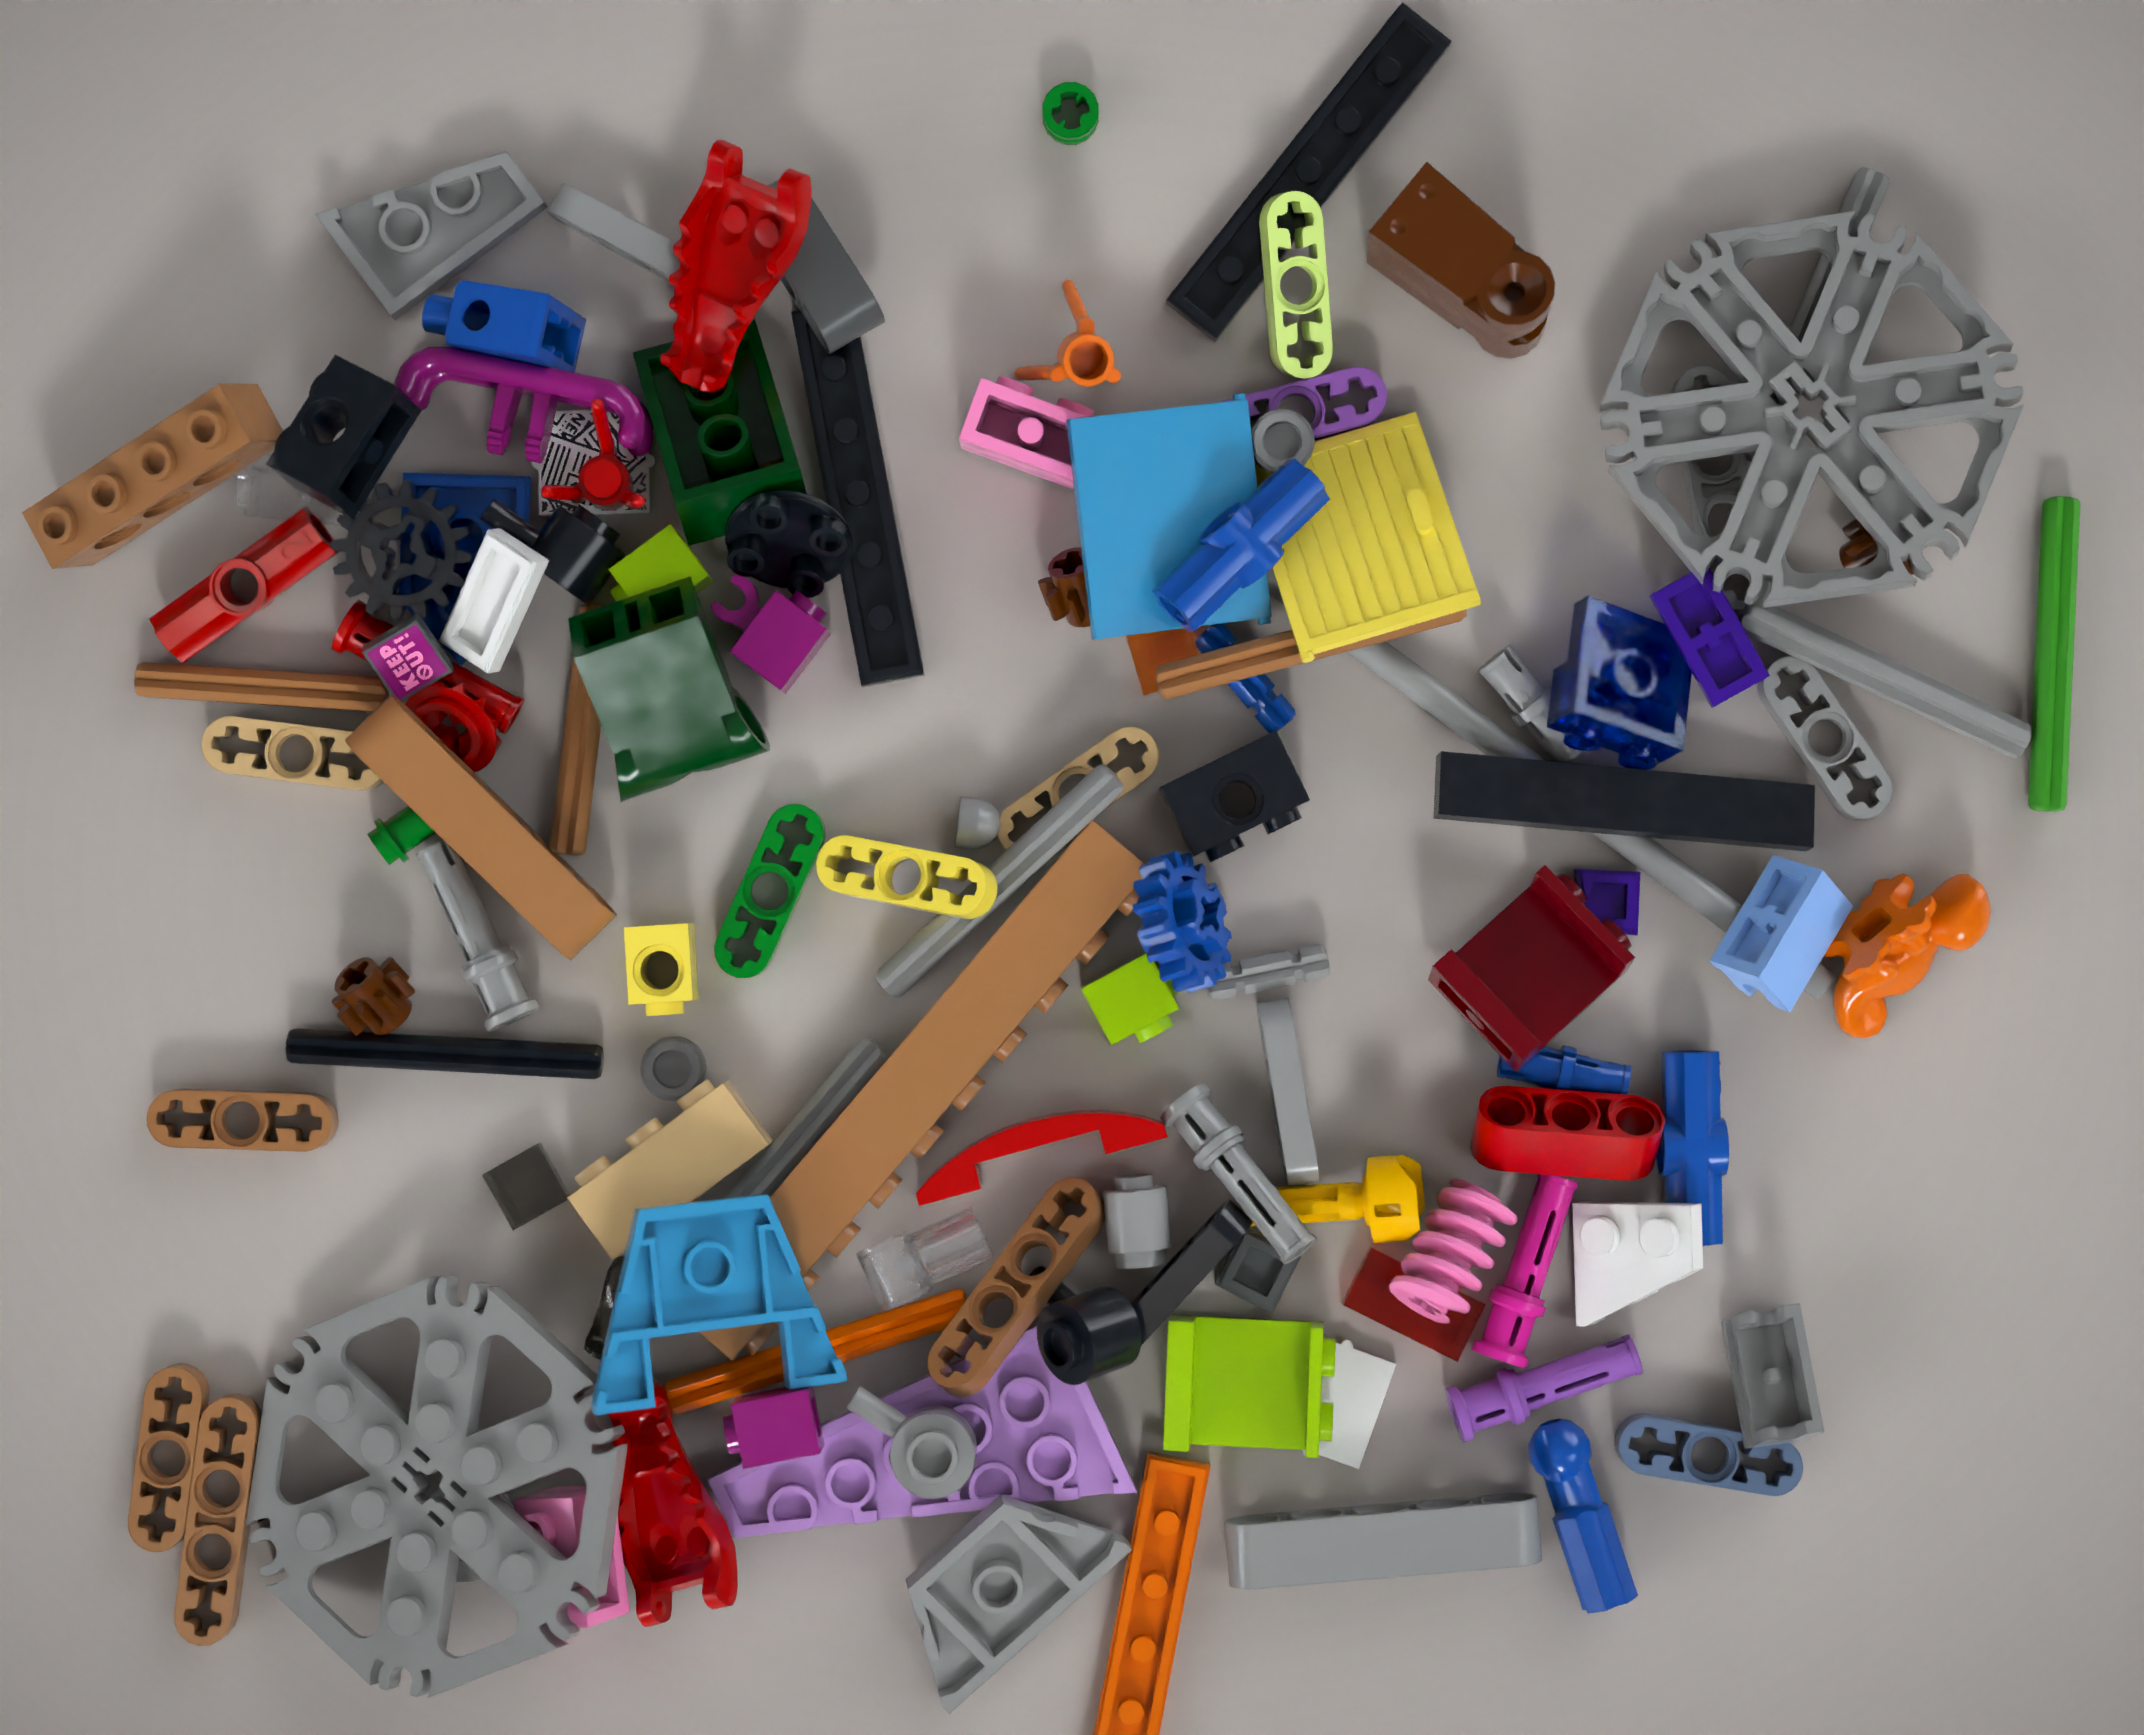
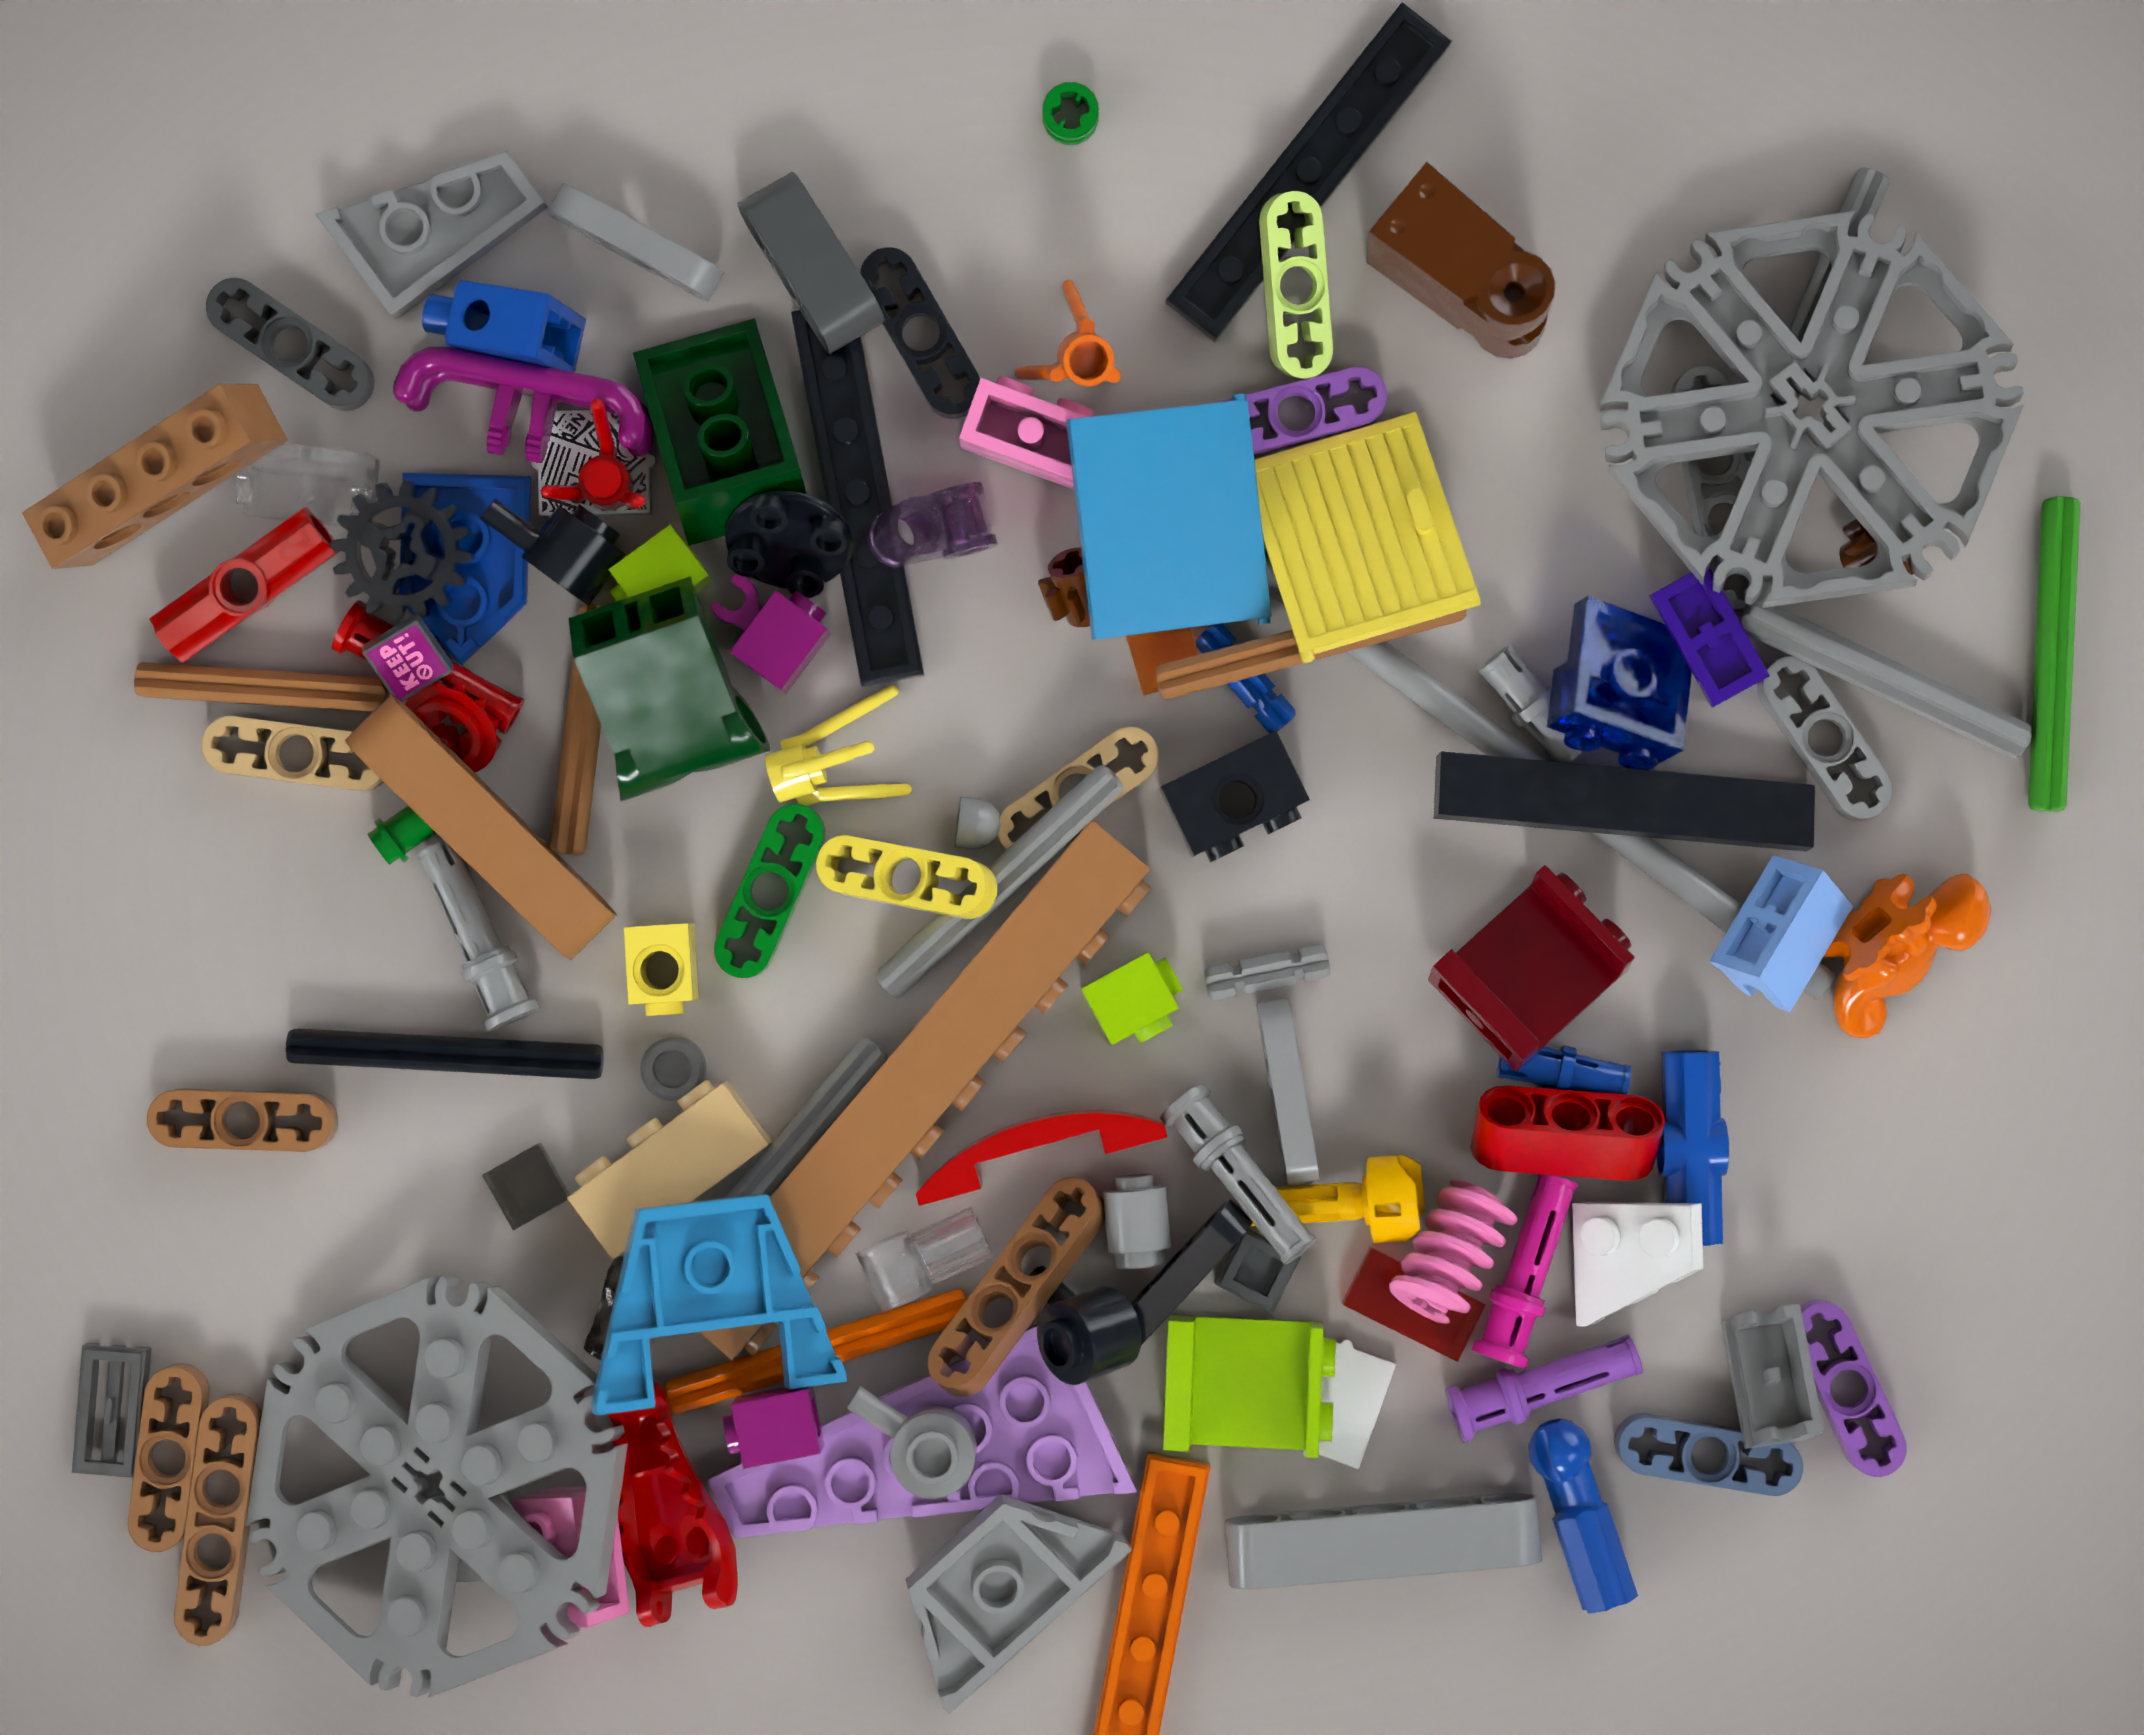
(86, 1406): none -> flat silver tile
(262, 304): none -> dark grey beam
(345, 469): black brick -> none
(373, 996): reddish brown gear -> none
(493, 600): white tile -> none
(731, 257): red animal -> none
(798, 769): none -> light yellow plant
(911, 284): none -> black beam
(942, 525): none -> clear purple piece
(1182, 922): blue gear -> none
(1241, 544): blue piece -> none
(1281, 437): light grey tile -> none
(1612, 896): dark purple tile -> none
(1883, 1423): none -> medium lavender beam

